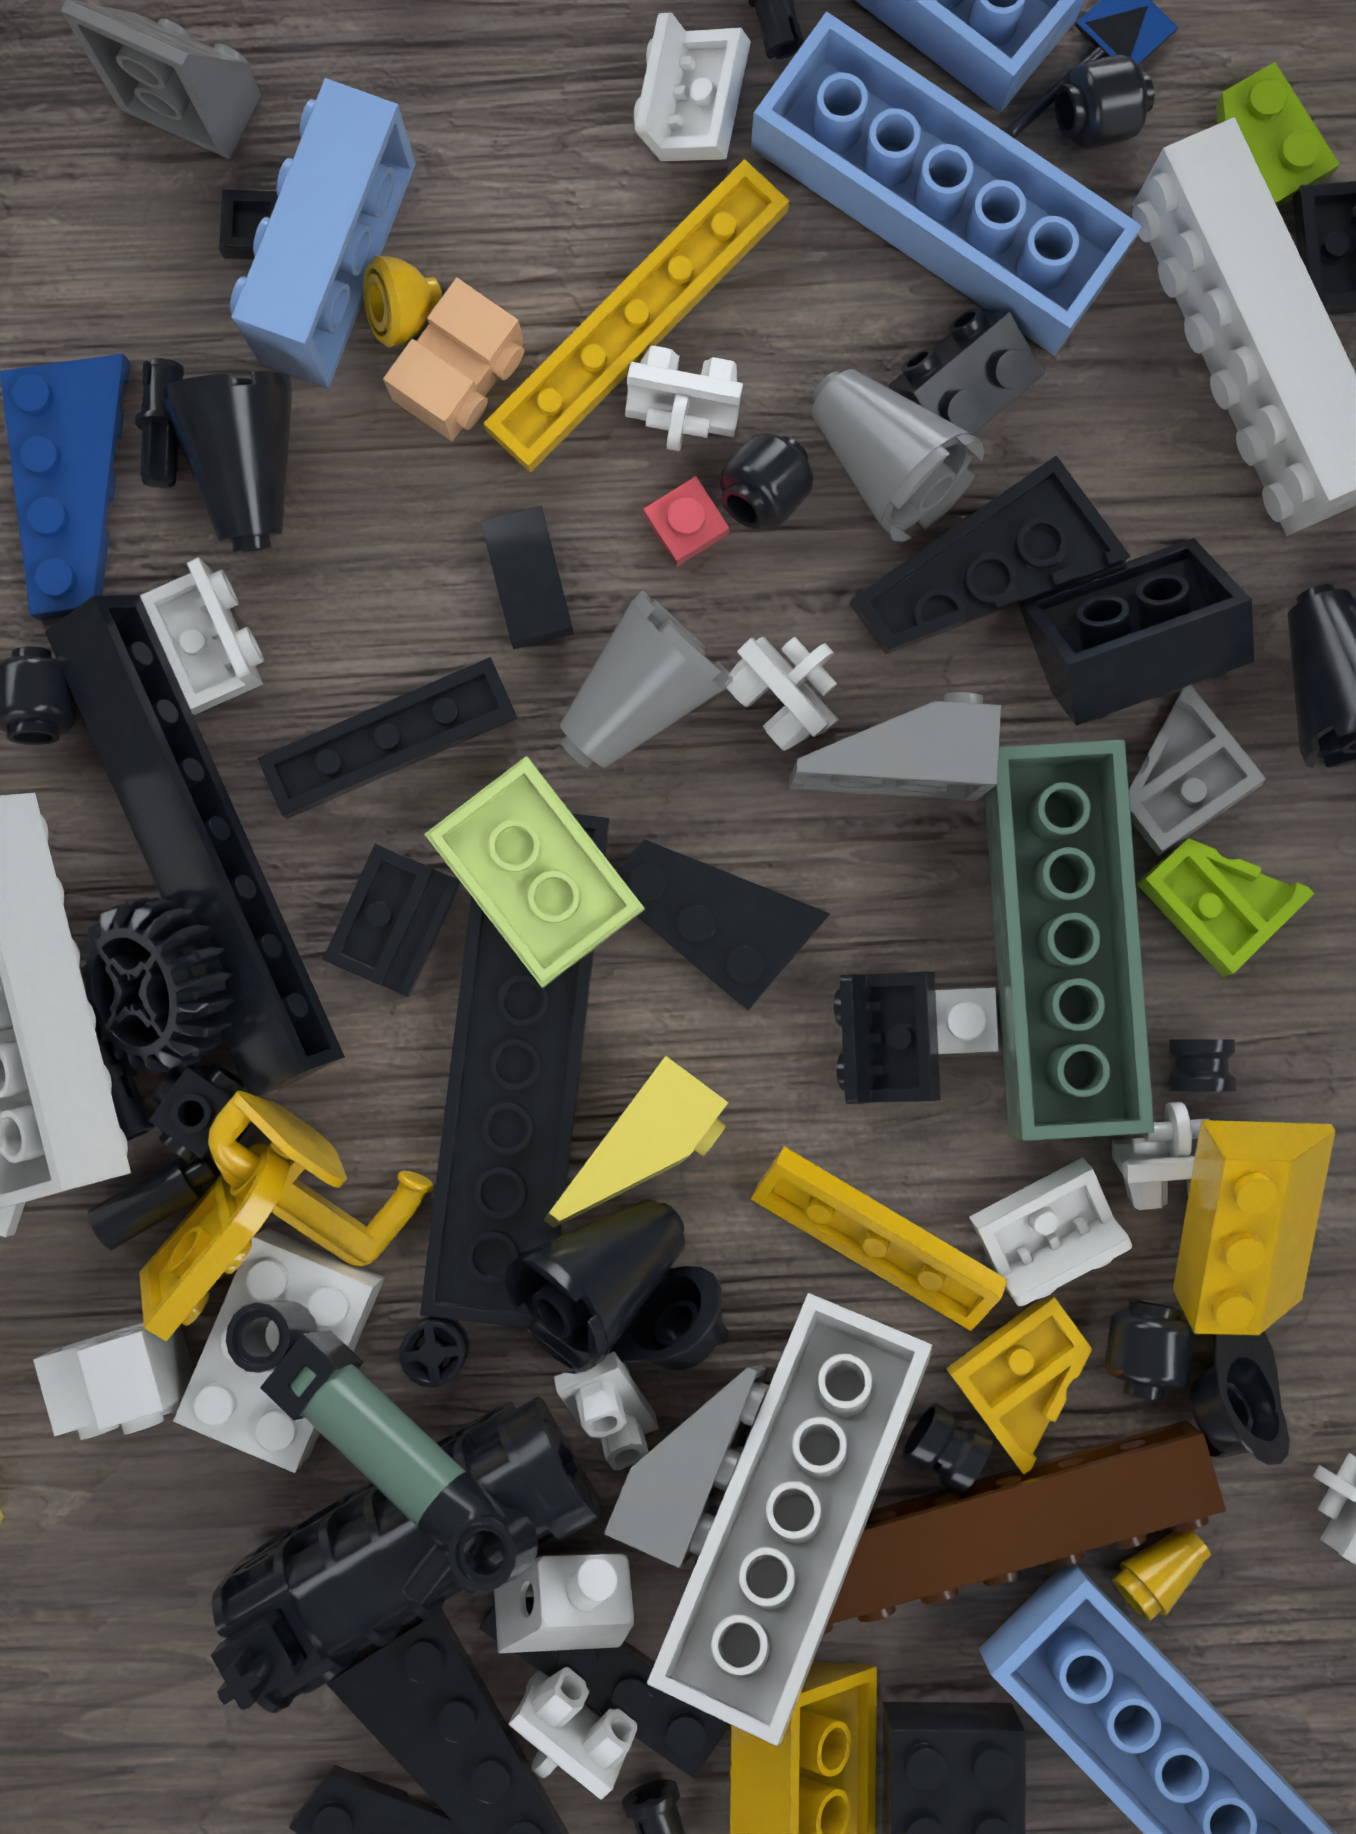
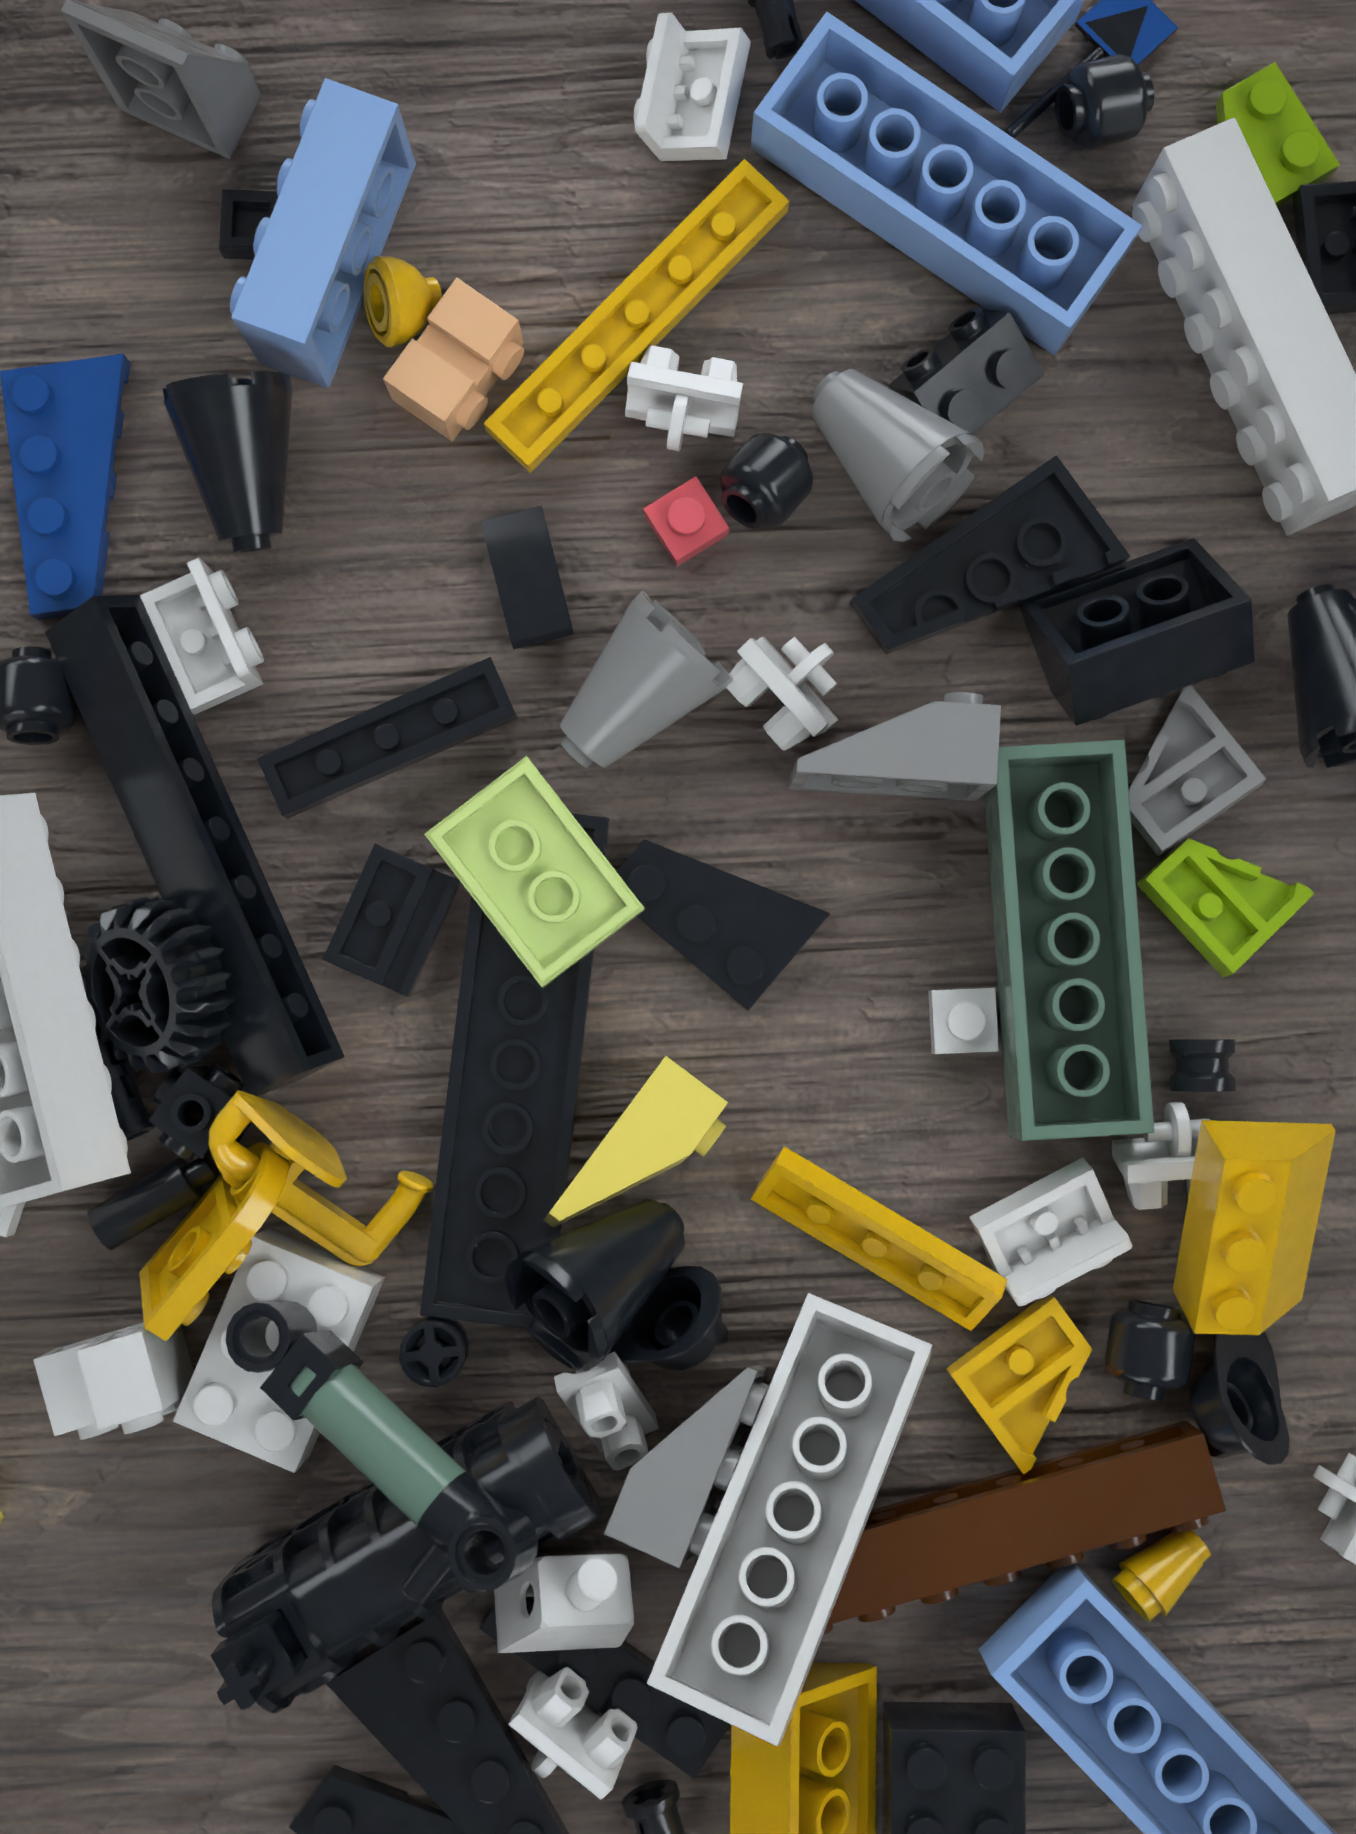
(158, 435): black axle -> none
(888, 1037): black bracket -> none
(951, 1450): black wheel -> none

